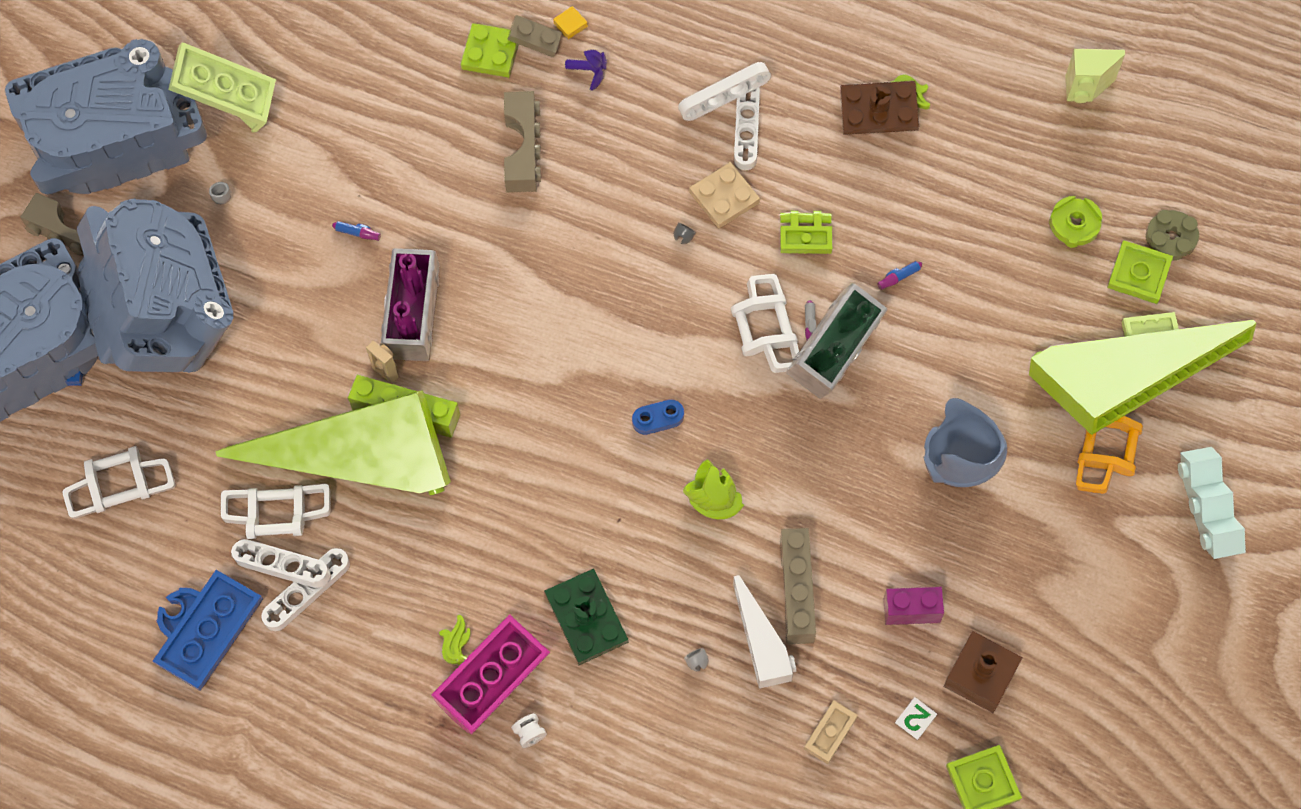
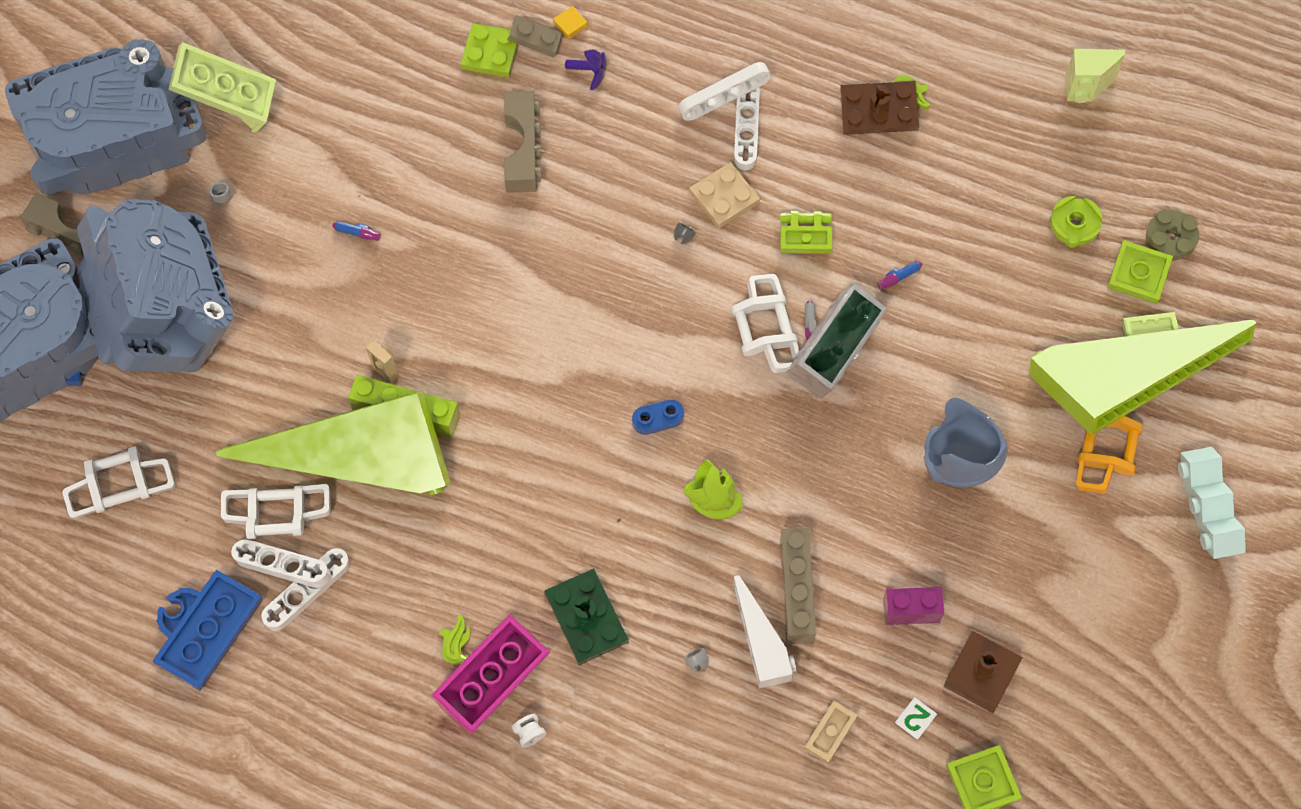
(410, 303): piece -> none

